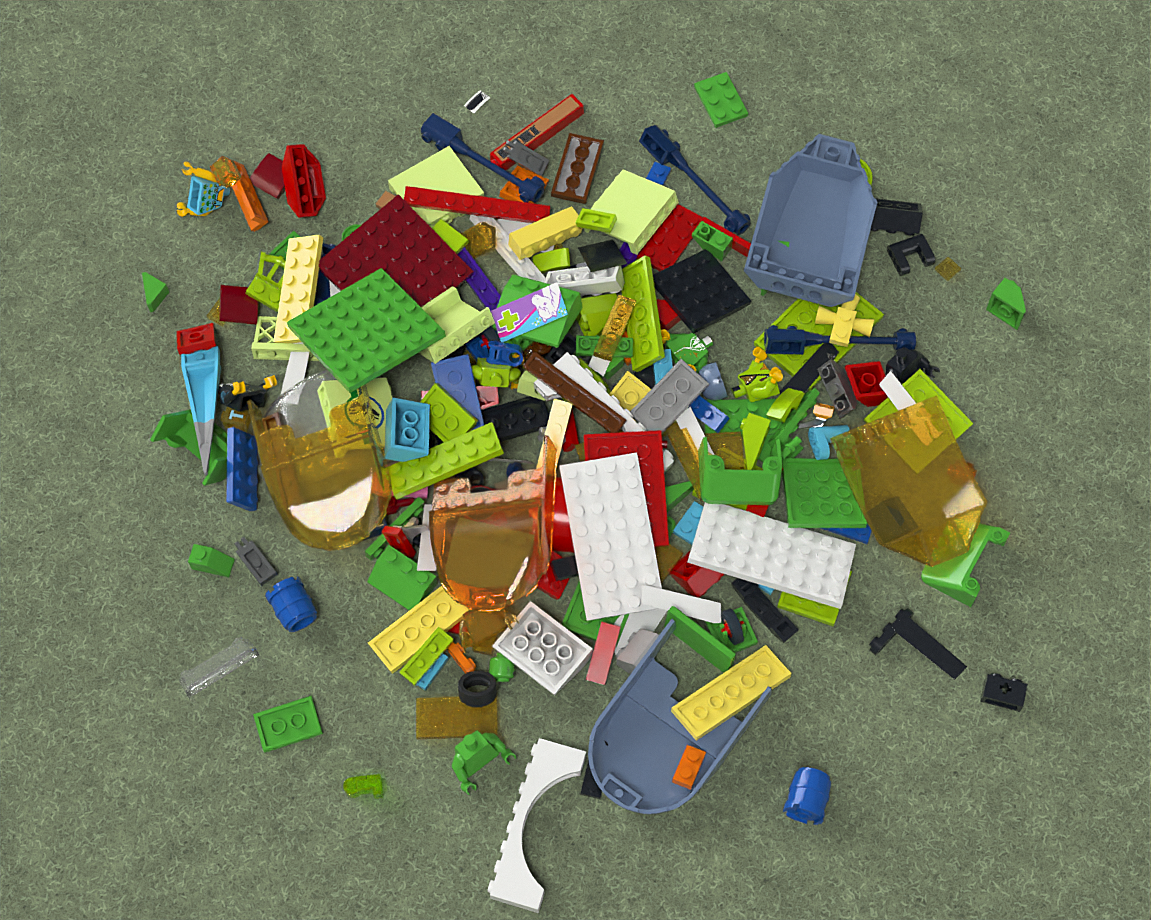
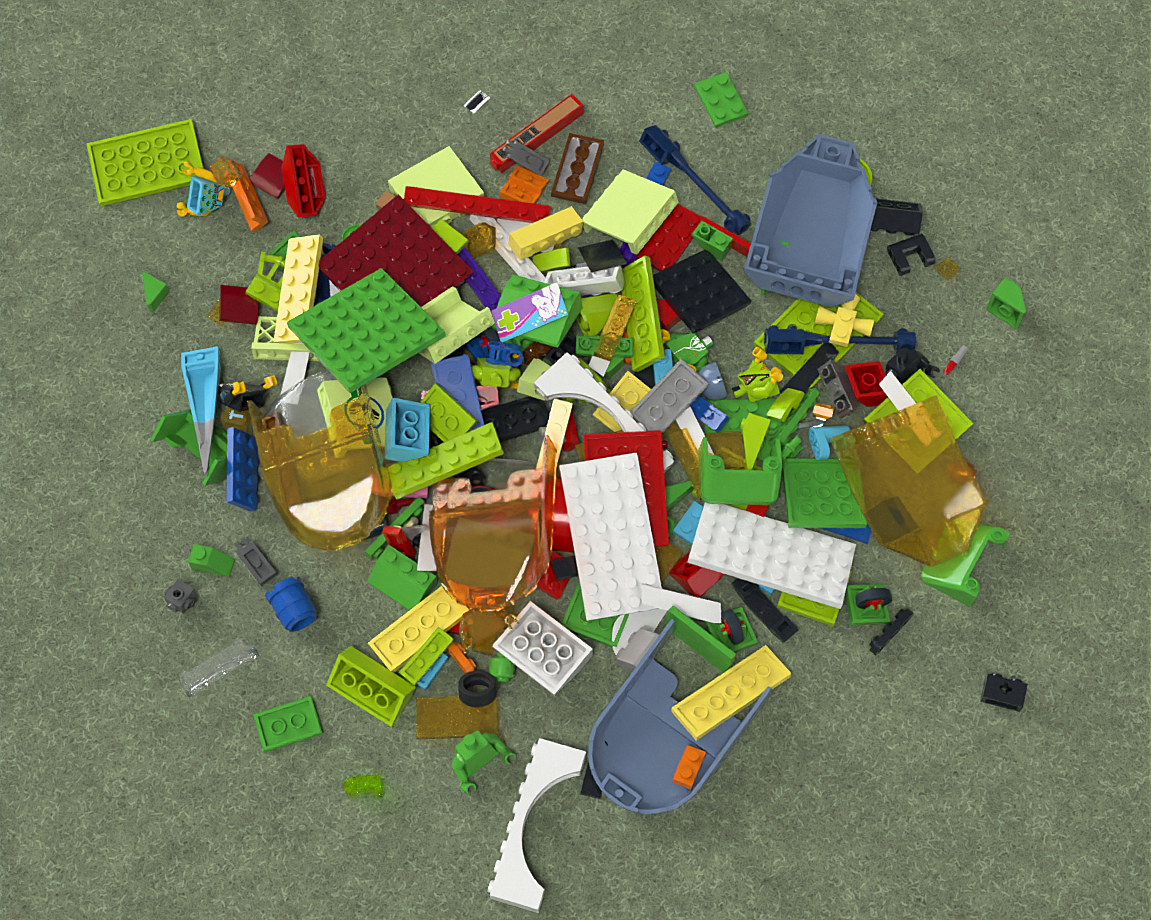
(144, 162): none -> lime plate
(180, 597): none -> dark grey brick
(196, 339): red plate -> none
(370, 685): none -> lime slope
(447, 135): dark blue bar -> none
(513, 467): dark blue plate -> none
(574, 393): reddish brown tile -> none
(596, 220): lime plate -> none
(603, 653): tile -> none
(808, 795): blue piece -> none
(868, 604): none -> bright green plate
(929, 647): black sticker -> none
(955, 360): none -> light grey piece

